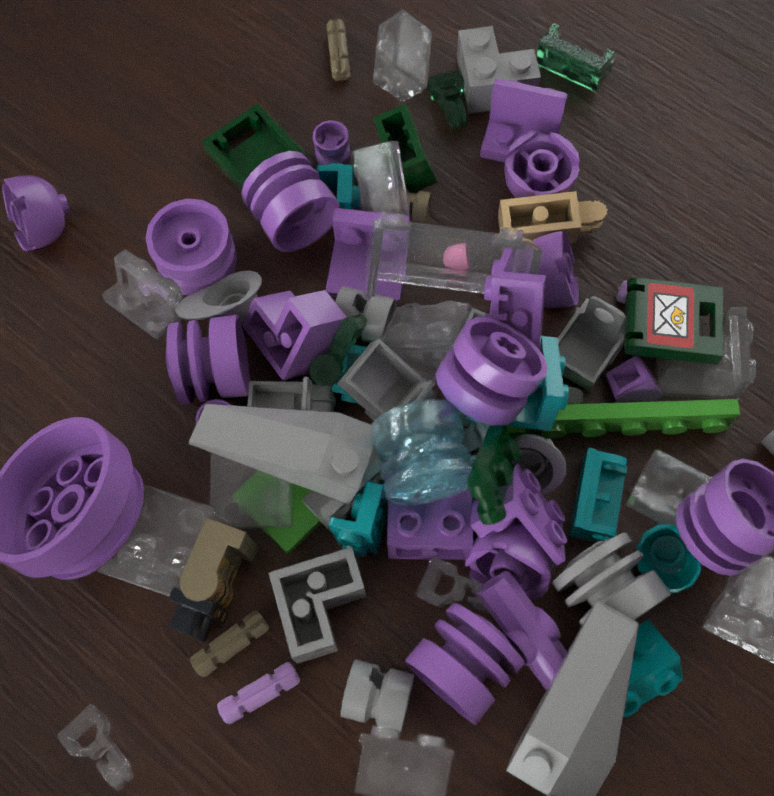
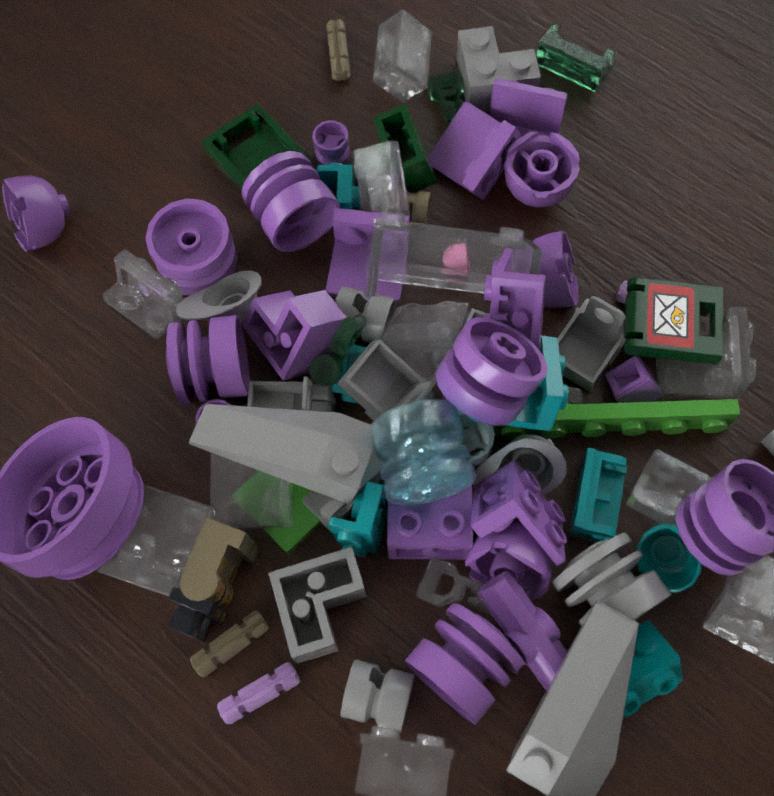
(118, 765): clear piece -> none
(474, 149): none -> medium lavender bracket
(493, 473): dark green plate -> none
(552, 214): tan hinge -> none

